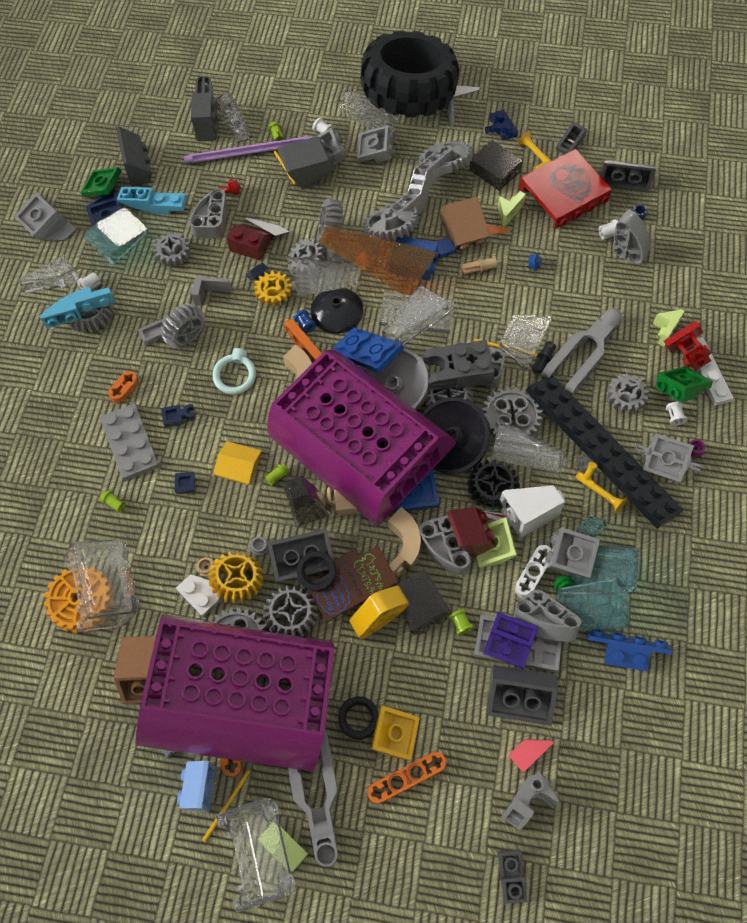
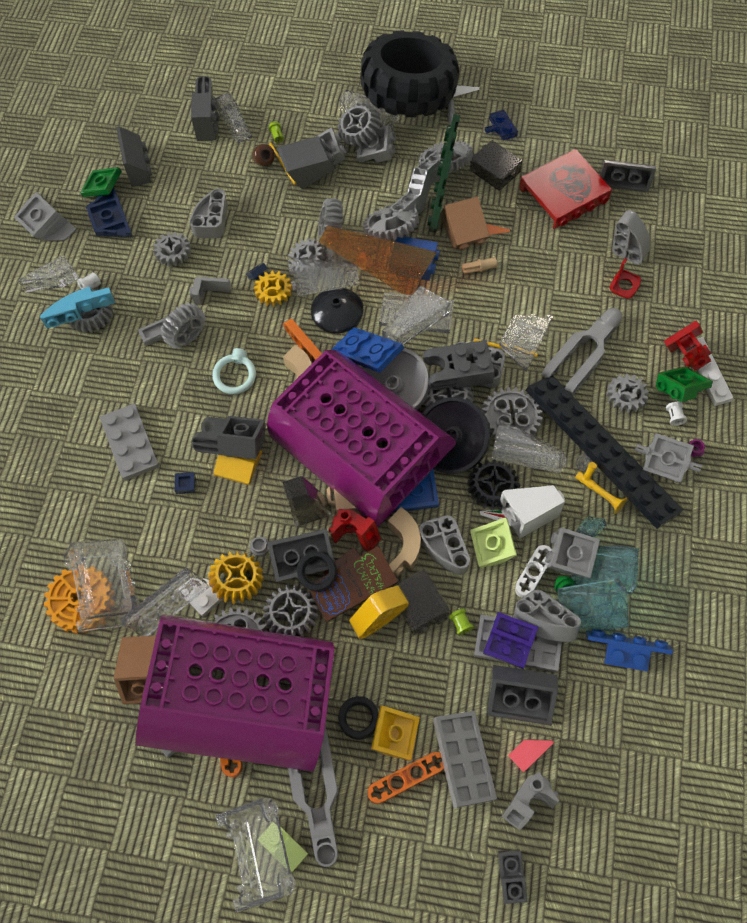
(108, 498): lime pin -> none
(116, 235): clear light blue slope -> none
(123, 386): orange beam -> none
(150, 201): medium azure slope -> none
(166, 600): none -> clear plate
(174, 414): dark blue plate -> none
(197, 786): light blue slope -> none
(201, 566): tan plate -> none
(227, 804): yellow axle -> none
(230, 437): none -> dark grey brick
(233, 186): red plate -> none
(237, 151): lavender piece -> none
(249, 241): dark red slope -> none
(263, 155): none -> reddish brown head
(272, 228): white sticker -> none
(277, 474): lime pin -> none
(309, 322): blue bush -> none
(320, 126): white bush -> none
(351, 131): none -> light grey gear
(364, 528): none -> red tile
(443, 171): none -> dark green wing
(446, 247): blue tile -> none
(464, 759): none -> light grey plate
(472, 530): dark red slope -> none
(509, 209): yellowish green slope -> none
(526, 140): yellow piece -> none
(535, 261): blue plate -> none
(543, 357): black axle -> none
(574, 128): dark grey slope -> none
(608, 230): white bush -> none
(625, 275): none -> red piece
(640, 210): dark blue plate -> none
(667, 322): yellowish green slope -> none

